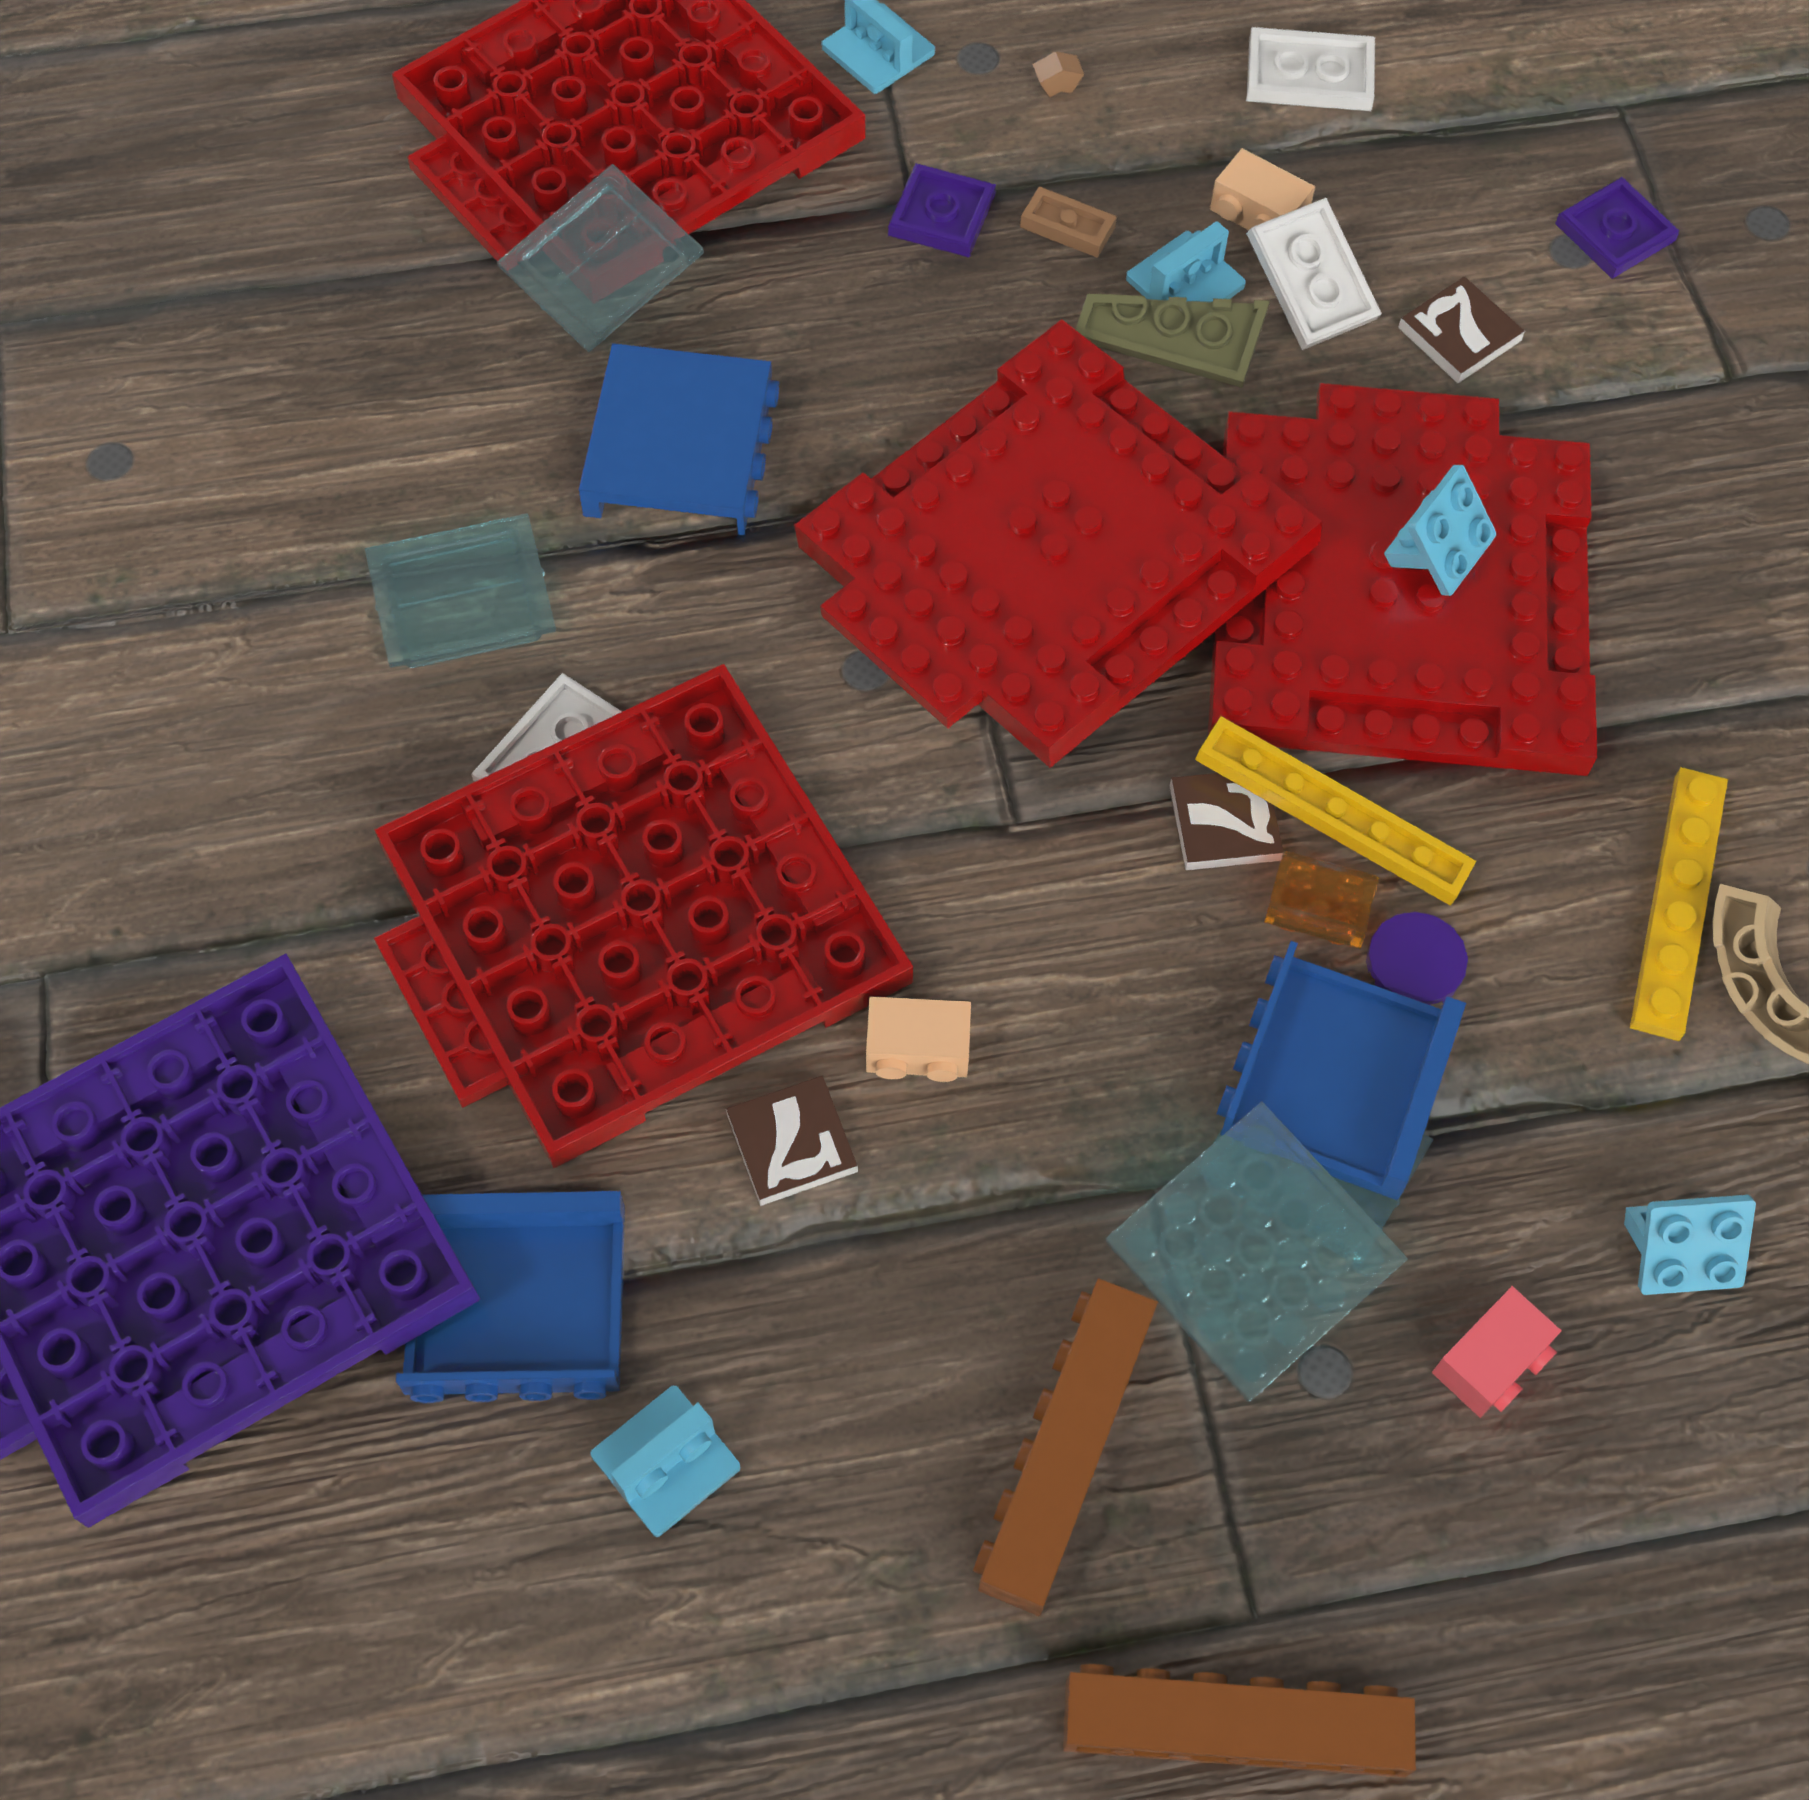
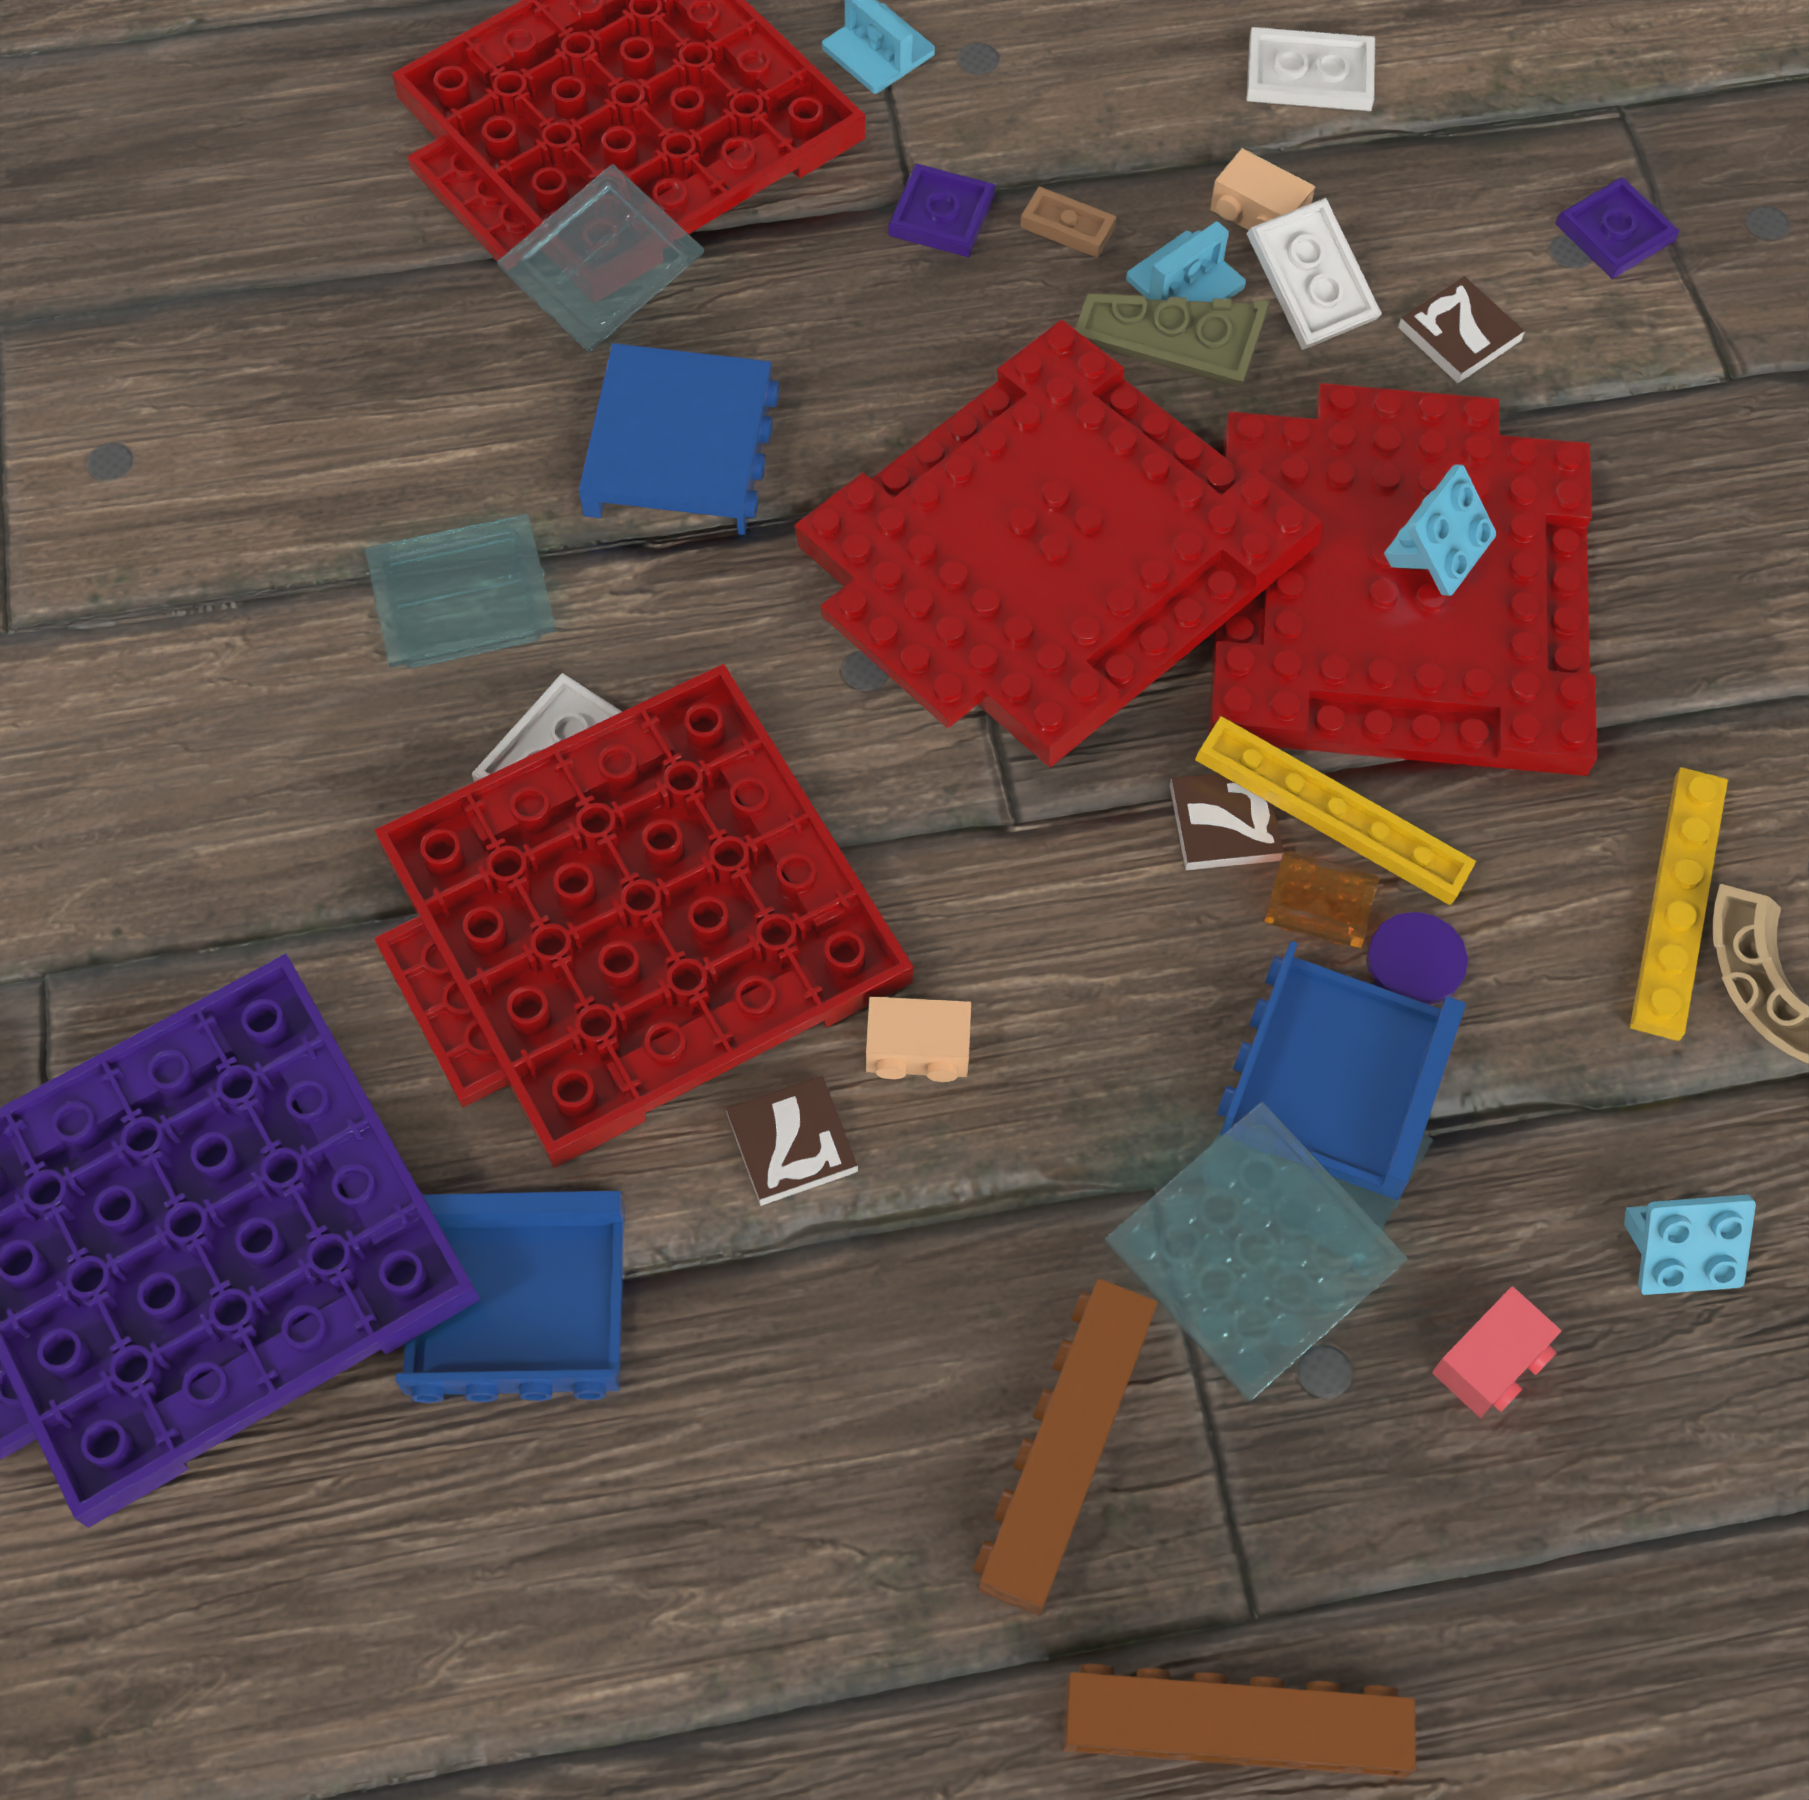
(666, 1460): medium azure bracket -> none
(1058, 73): medium nougat piece -> none

